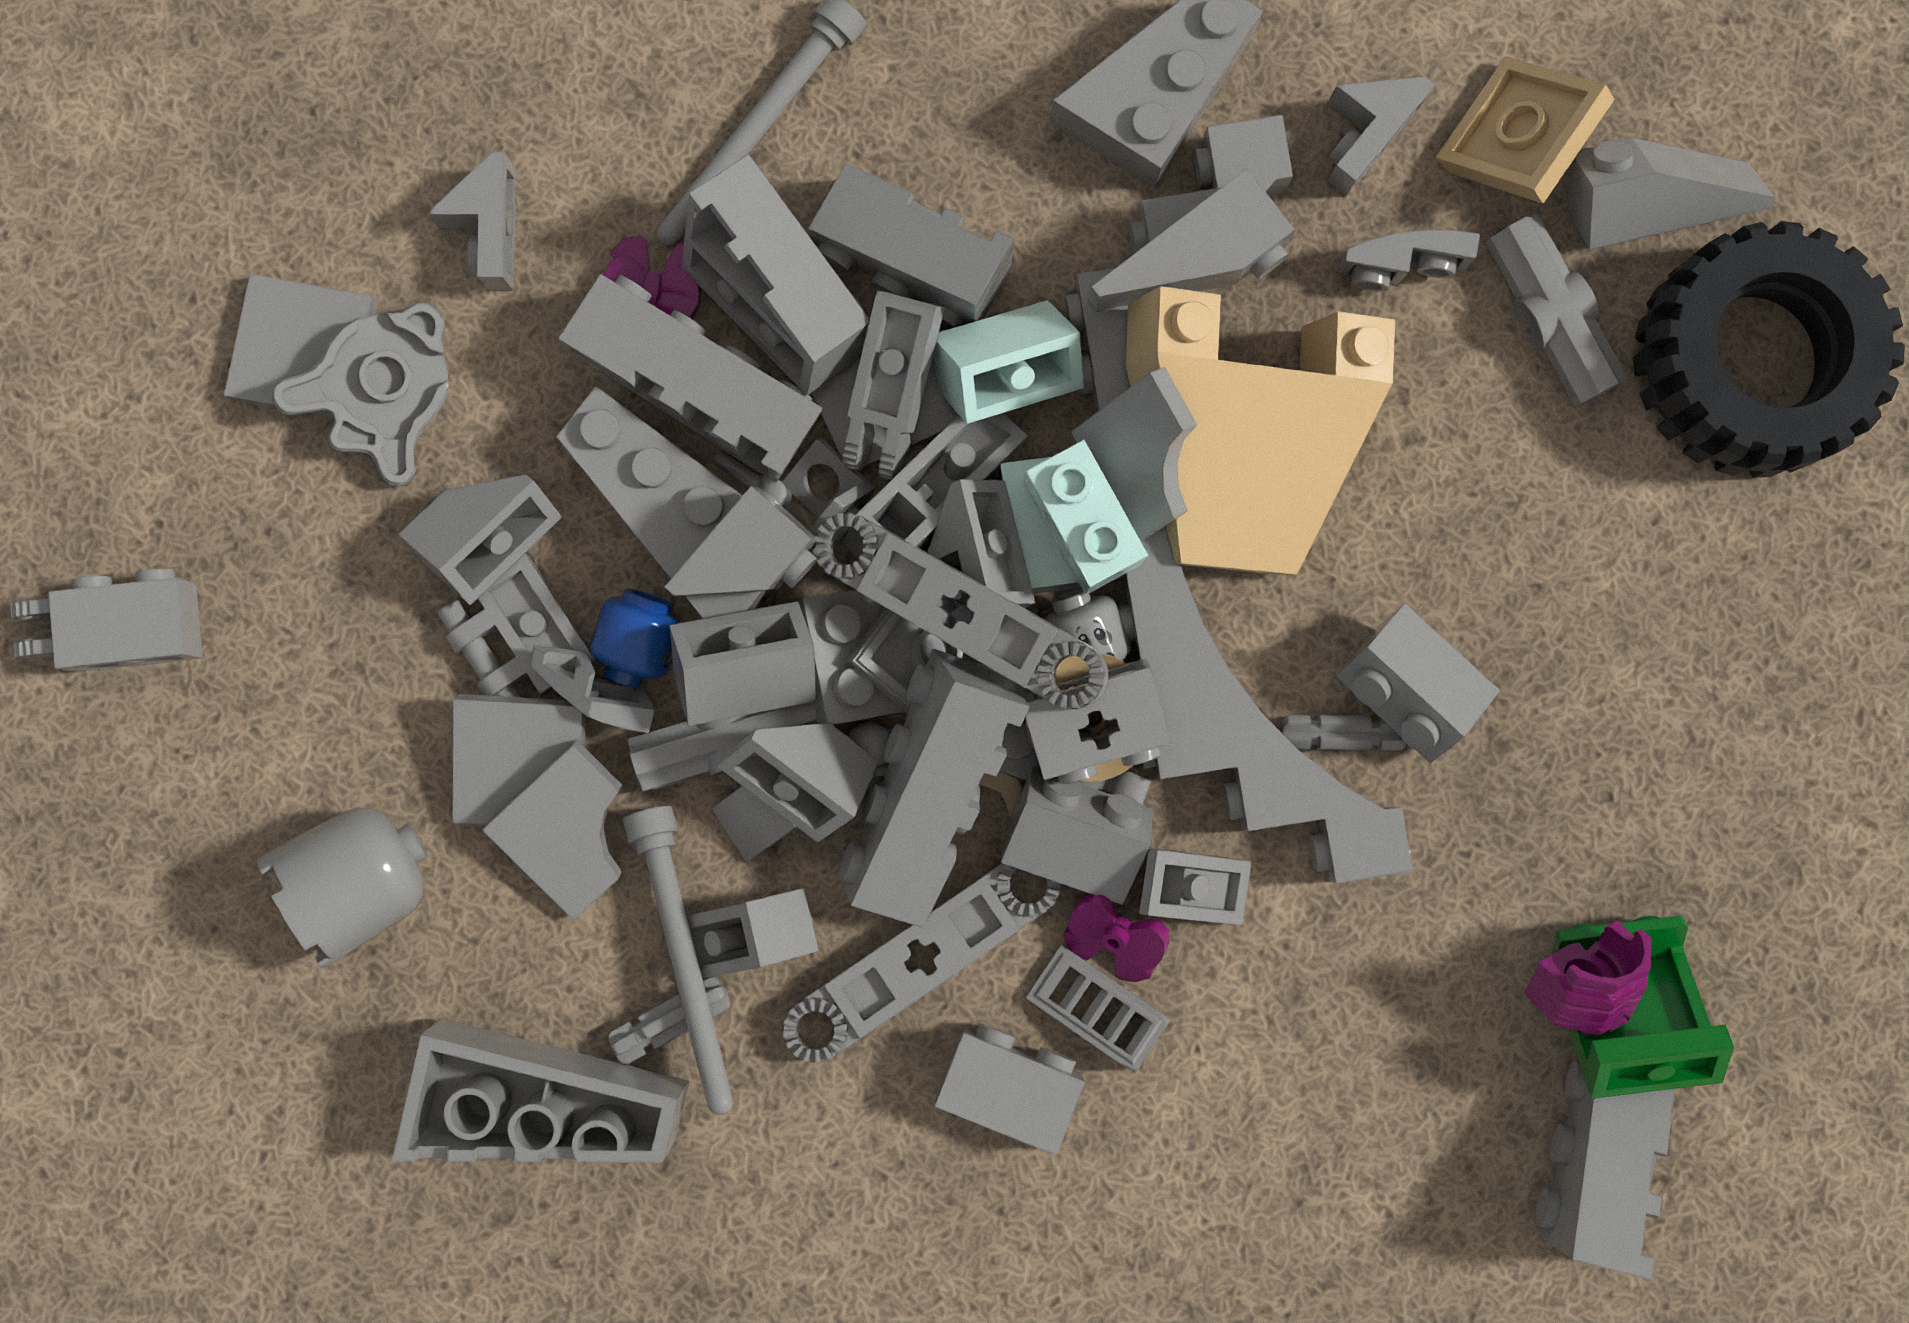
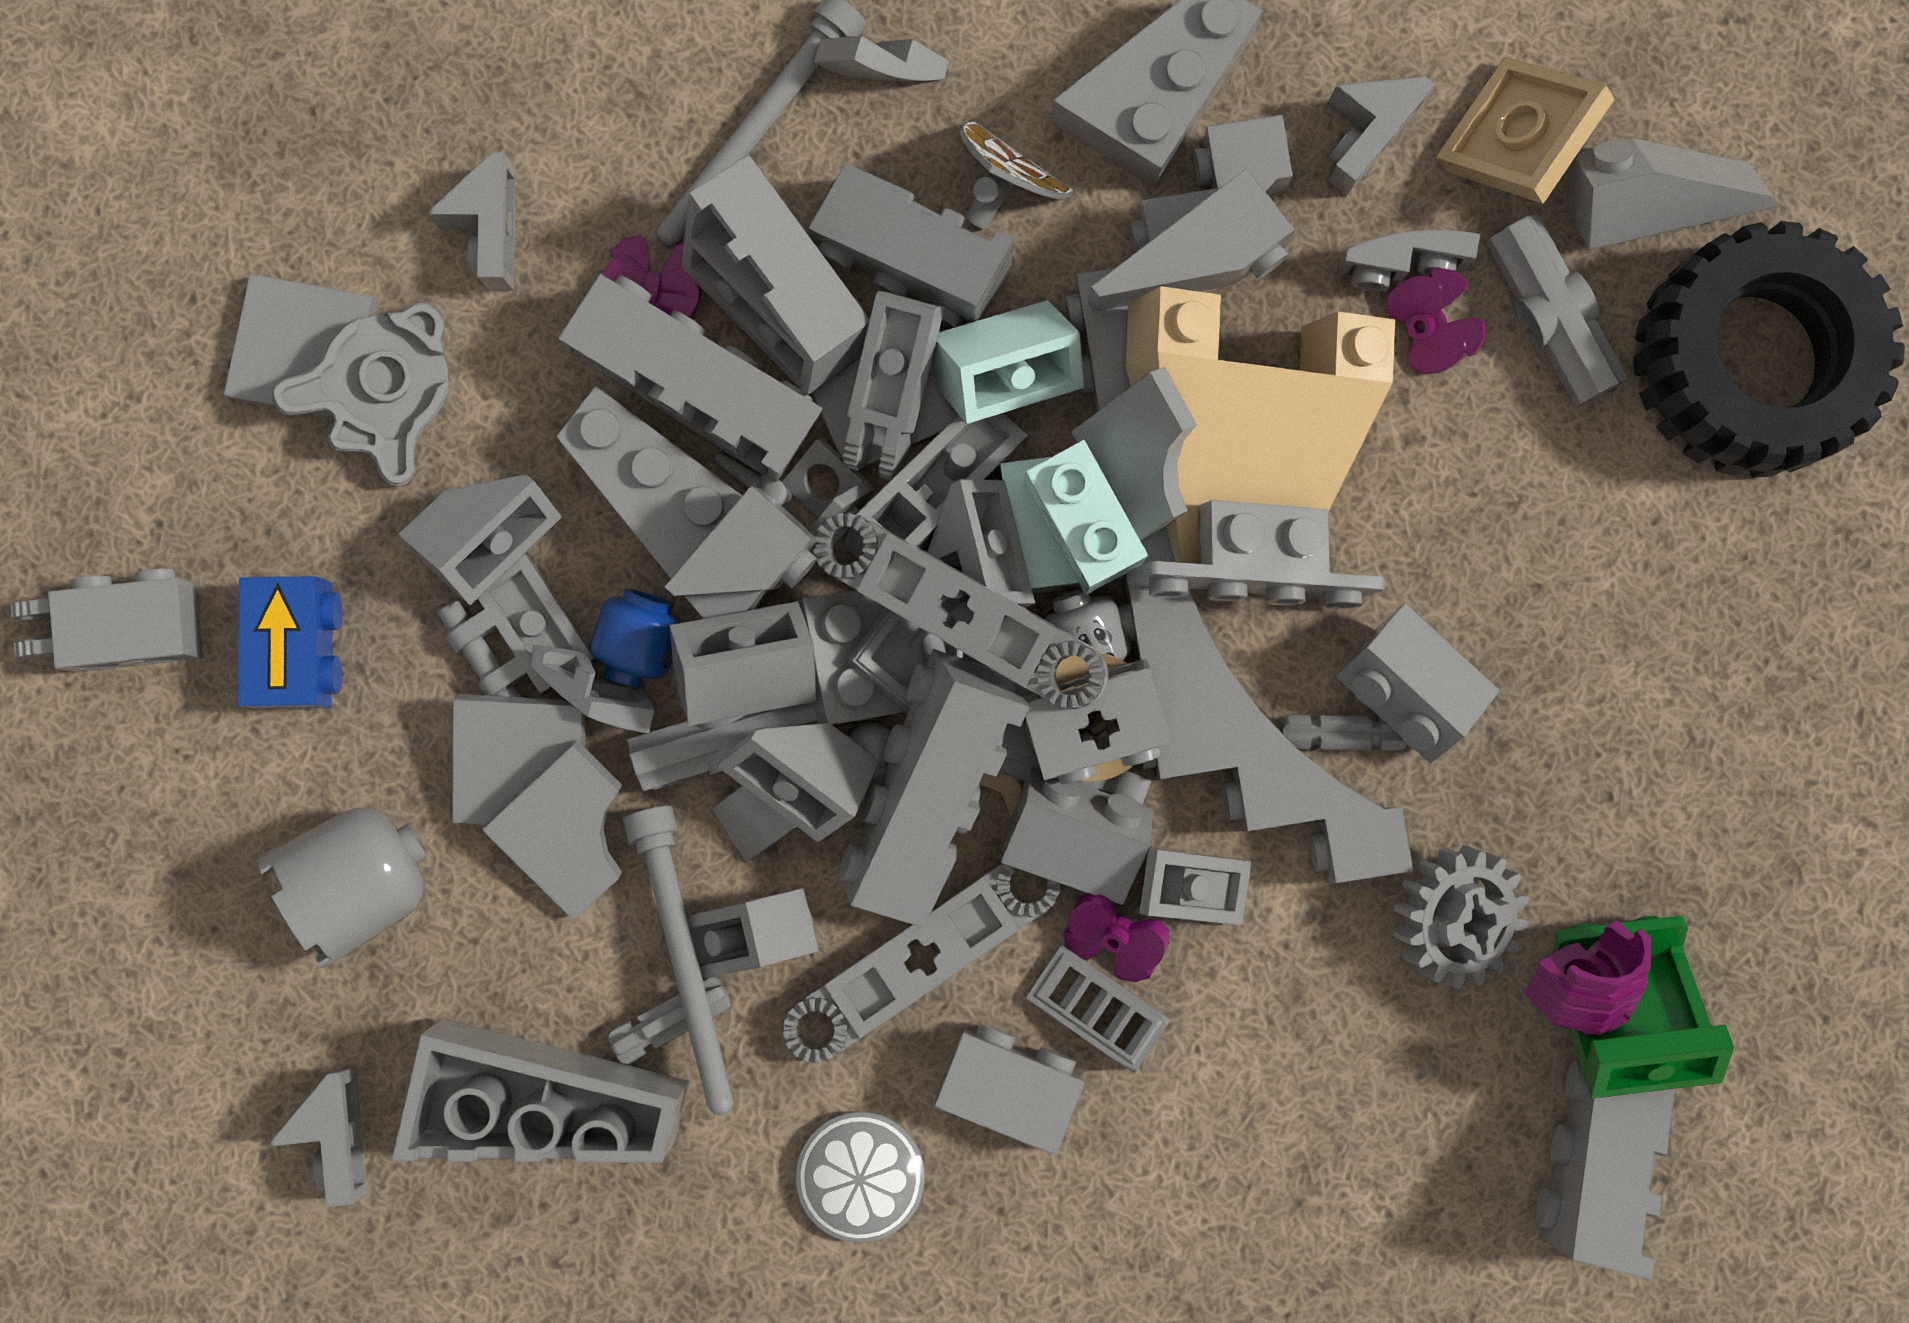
(288, 643): none -> blue brick
(334, 1119): none -> light grey slope
(860, 1177): none -> dish
(889, 62): none -> light grey slope
(1006, 169): none -> shield
(1259, 552): none -> light grey bracket
(1419, 305): none -> magenta piece
(1461, 916): none -> light grey gear

